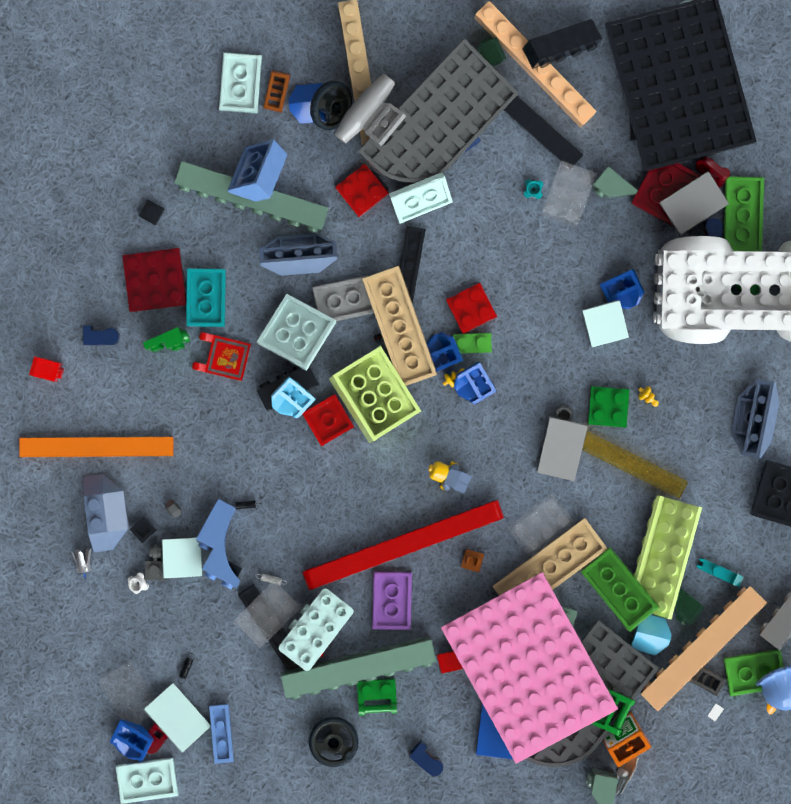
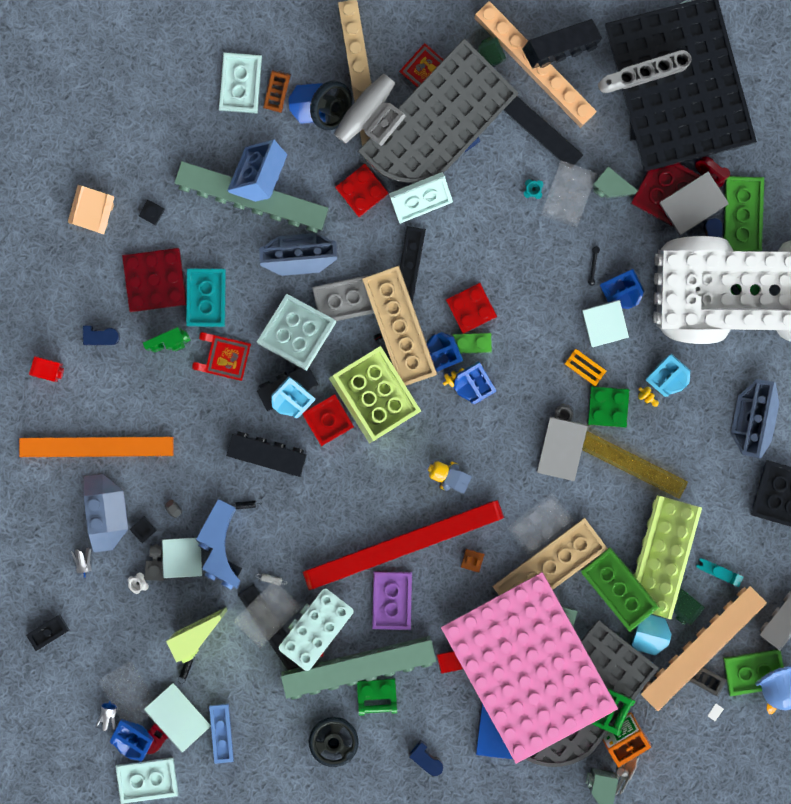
(47, 632): none -> black plate
(91, 209): none -> light nougat slope
(108, 711): none -> flat silver piece
(186, 641): none -> yellowish green slope
(266, 455): none -> black brick
(421, 65): none -> red flag
(595, 250): none -> black hinge
(598, 376): none -> light orange tile
(616, 83): none -> light grey piece
(669, 376): none -> medium azure slope

